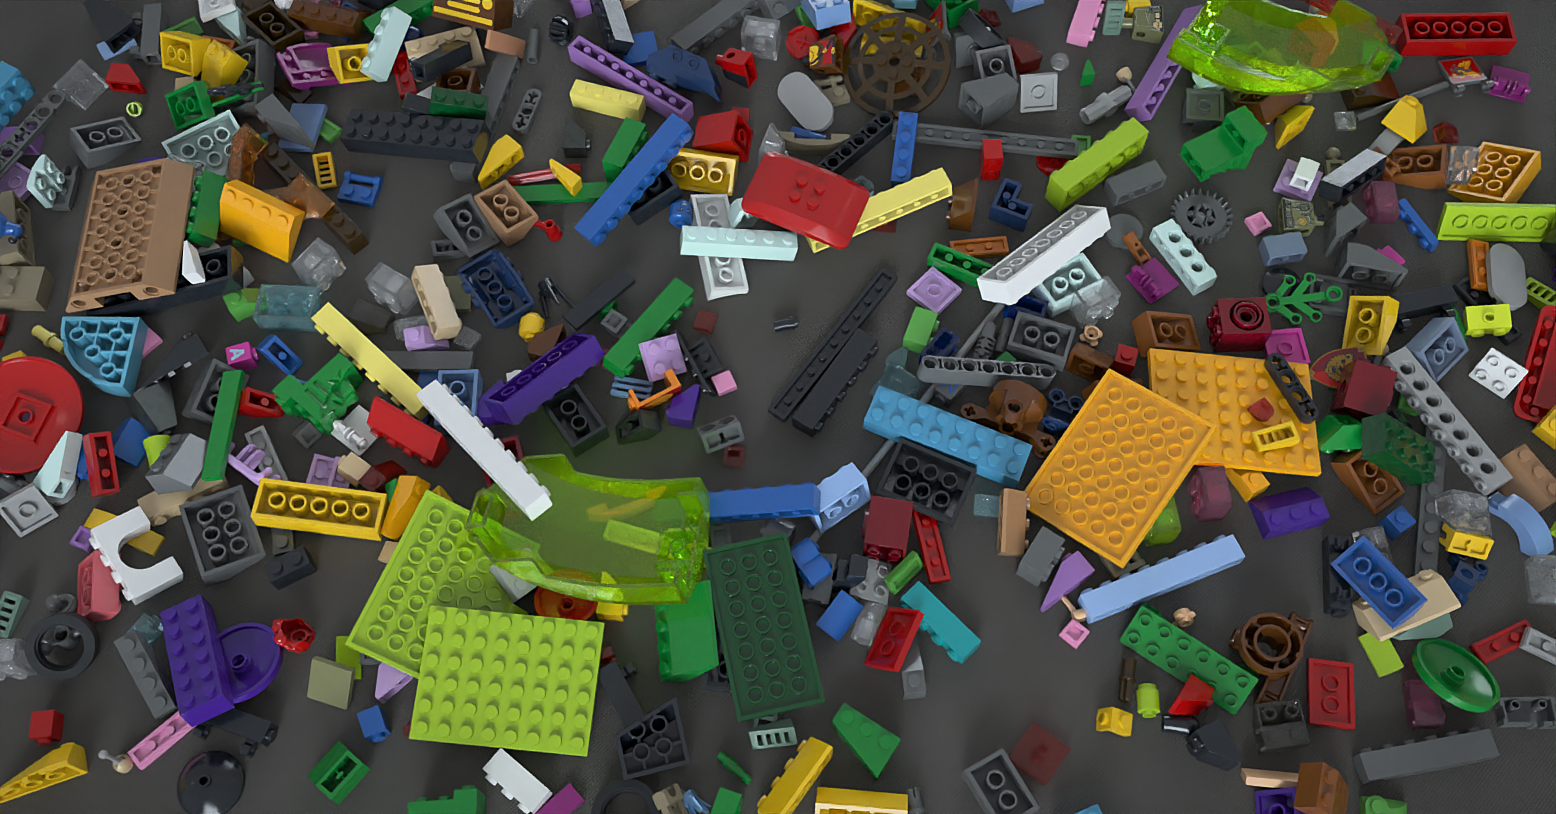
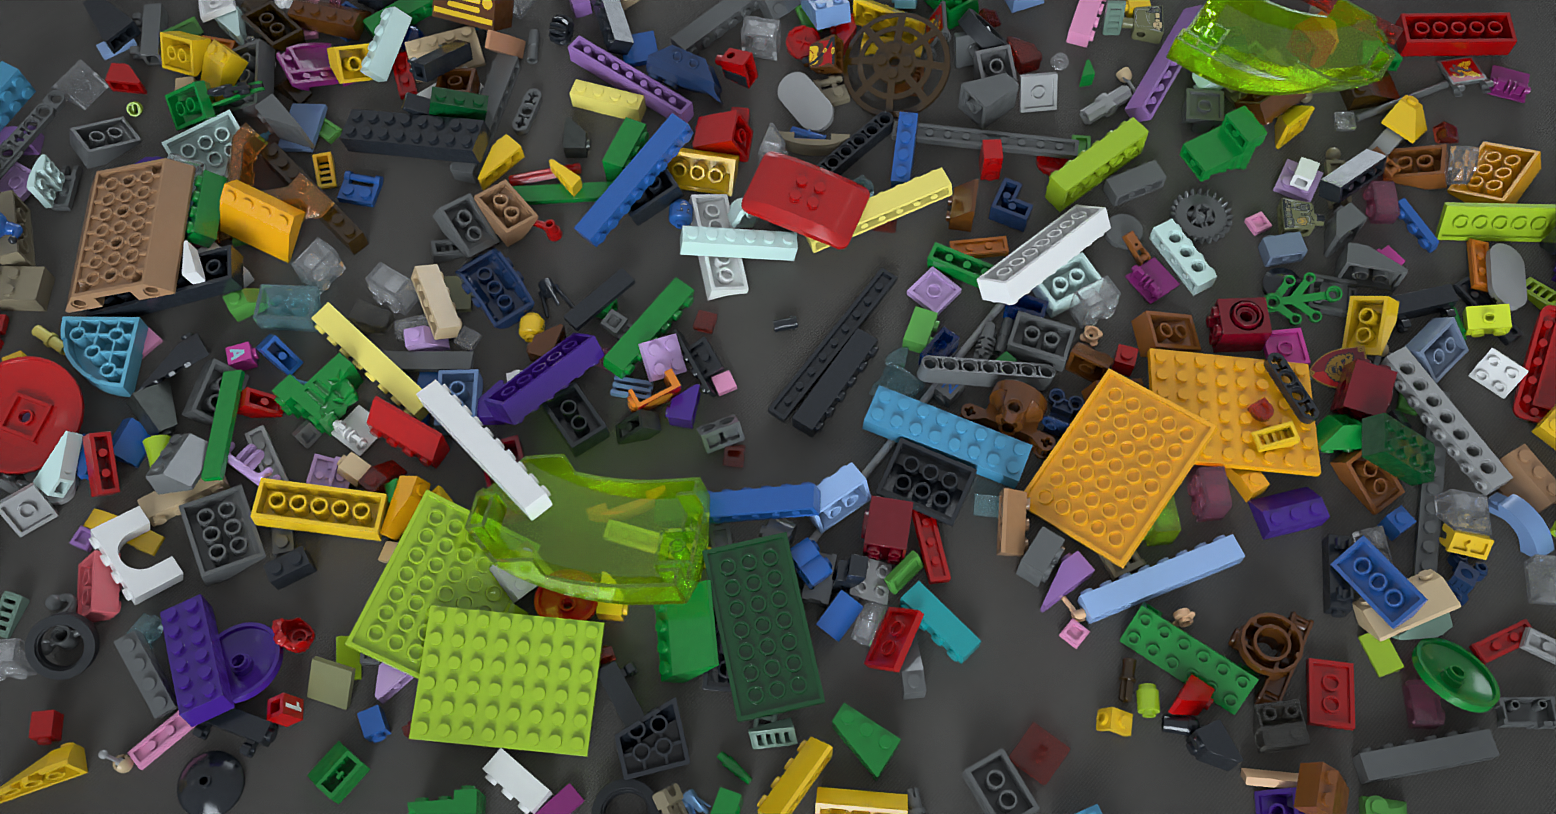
(285, 709): none -> red brick

